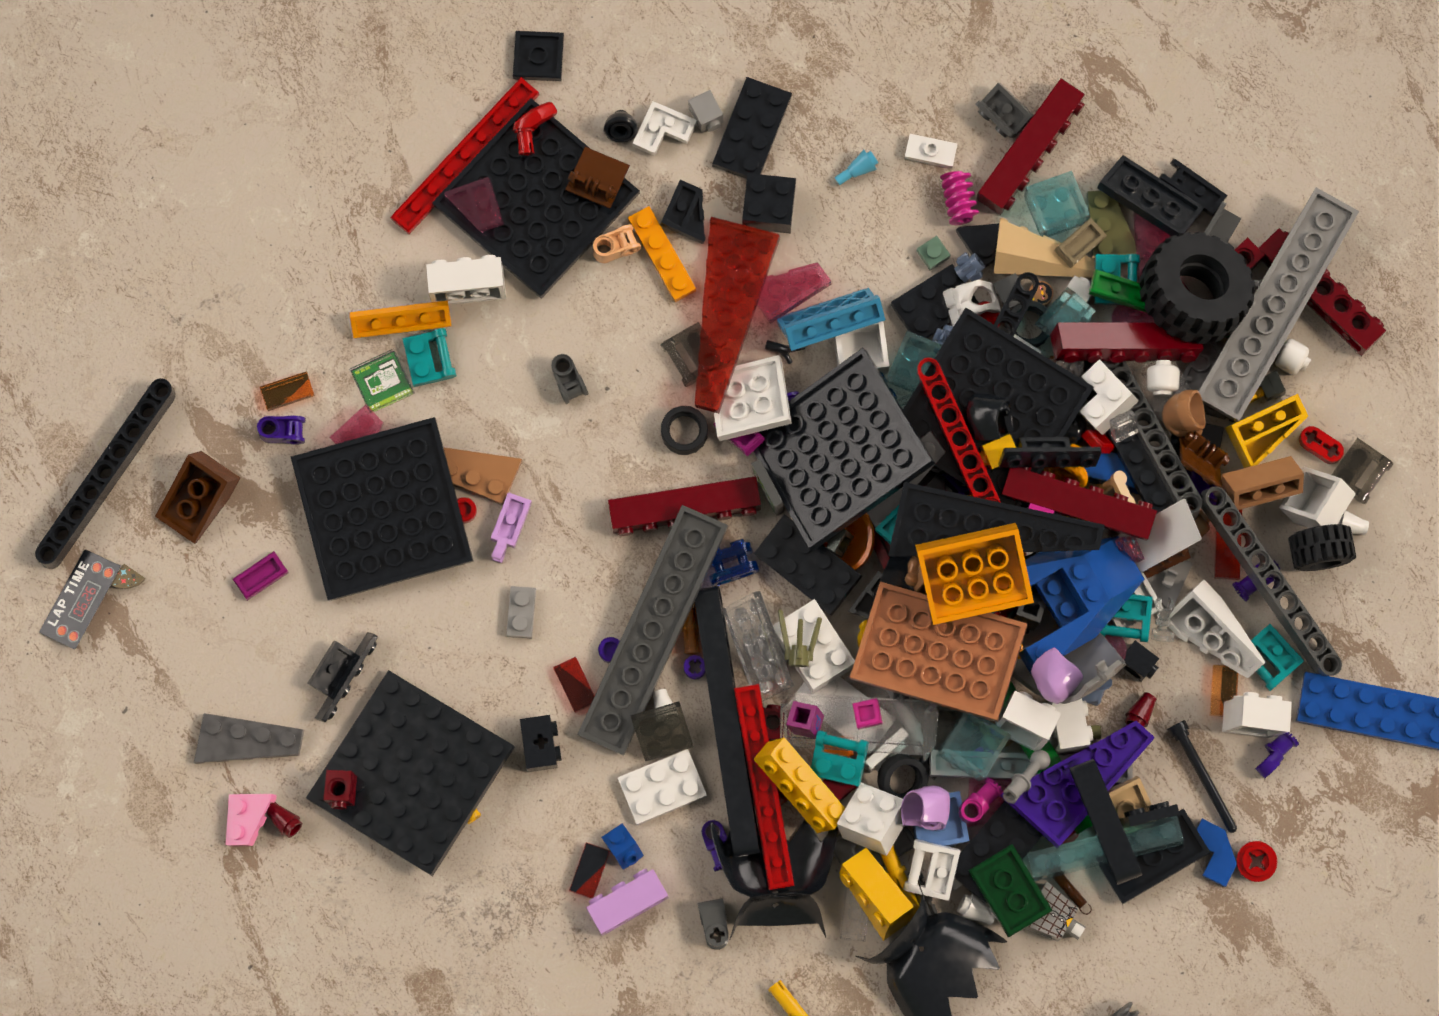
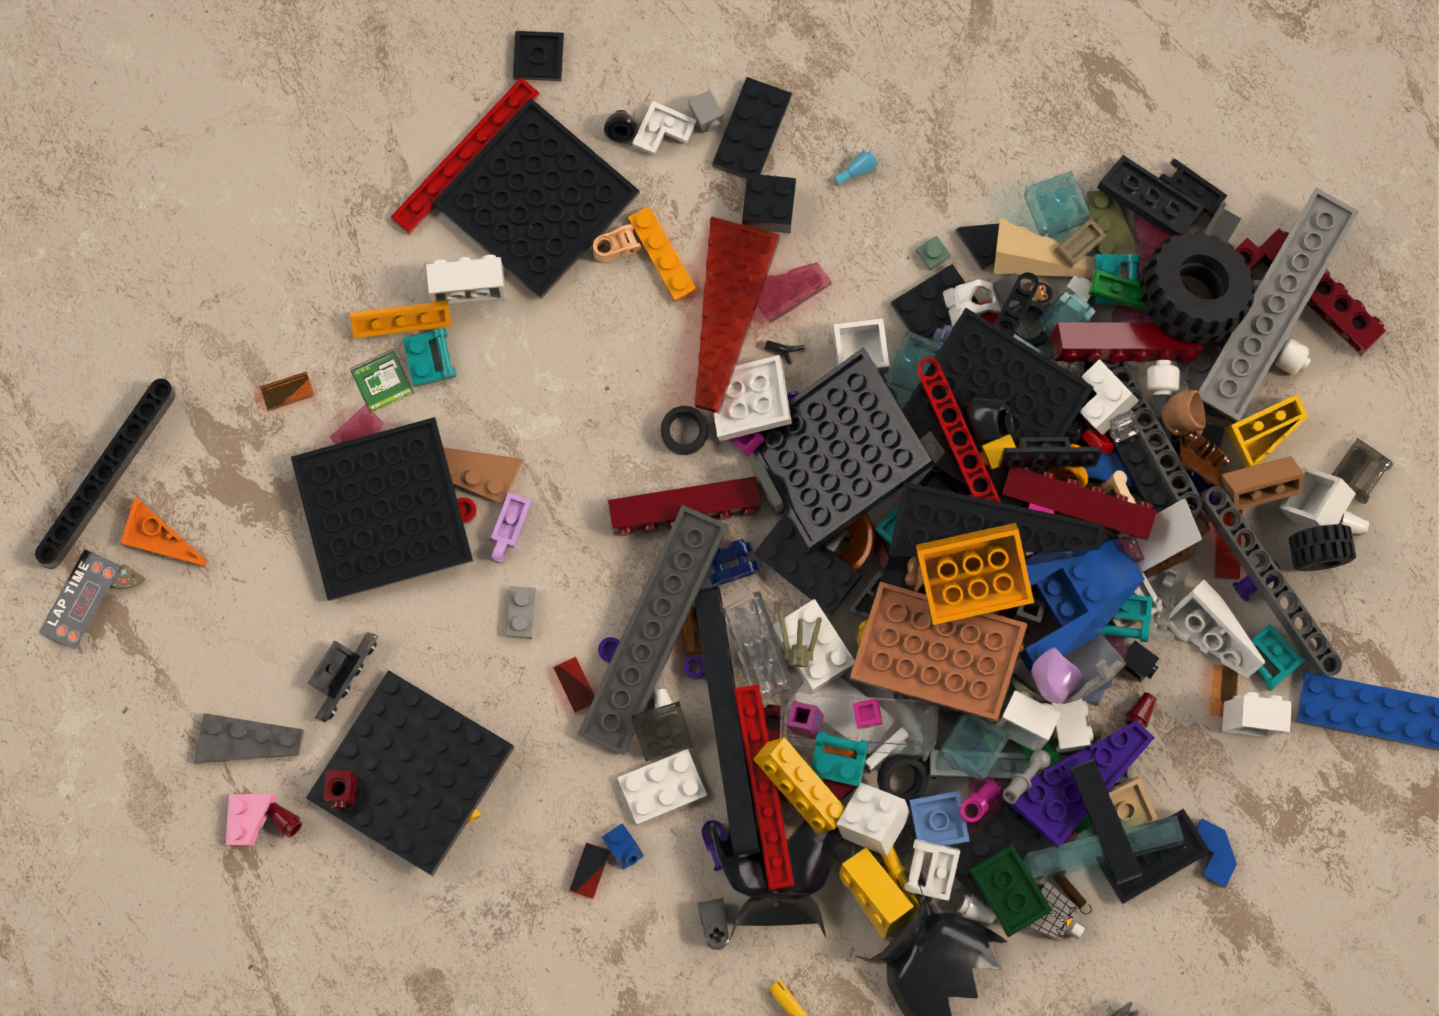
(149, 533): none -> orange wing
(197, 495): reddish brown slope -> none
(260, 575): magenta tile -> none
(284, 429): dark purple piece -> none
(477, 204): clear pink wing -> none
(528, 123): red arm -> none
(532, 730): black brick -> none
(569, 382): dark grey piece -> none
(597, 177): reddish brown hinge -> none
(626, 901): lavender brick -> none
(686, 212): black wing -> none
(691, 342): clear smoke plate -> none
(831, 318): dark azure fence -> none
(926, 808): lavender piece -> none
(930, 151): white plate -> none
(958, 197): dark pink piece -> none
(969, 267): sand blue gear -> none
(1004, 111): dark grey bracket -> none
(1030, 147): dark red brick -> none
(1155, 812): black plate -> none
(1180, 732): black piece -> none
(1268, 863): red gear -> none
(1270, 387): pearl dark grey piece -> none
(1277, 750): dark purple connector -> none
(1324, 440): red beam -> none

